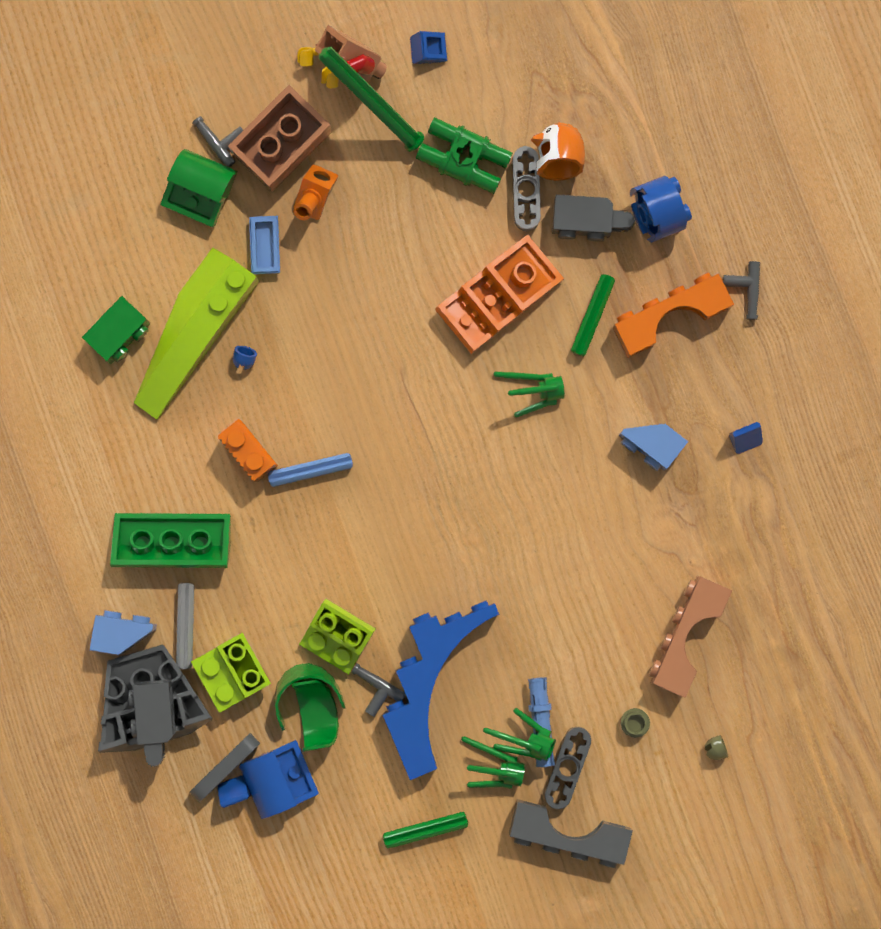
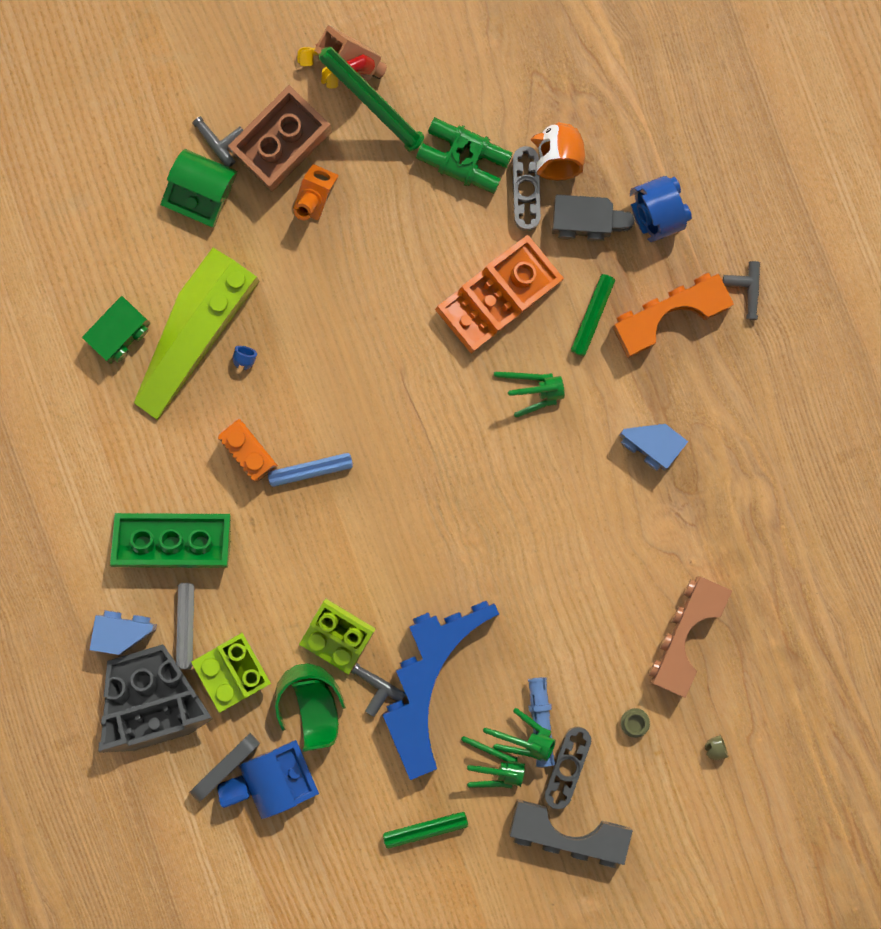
(153, 716): dark grey hinge -> none
(264, 245): medium blue tile -> none
(428, 47): blue slope -> none
(746, 438): blue slope -> none

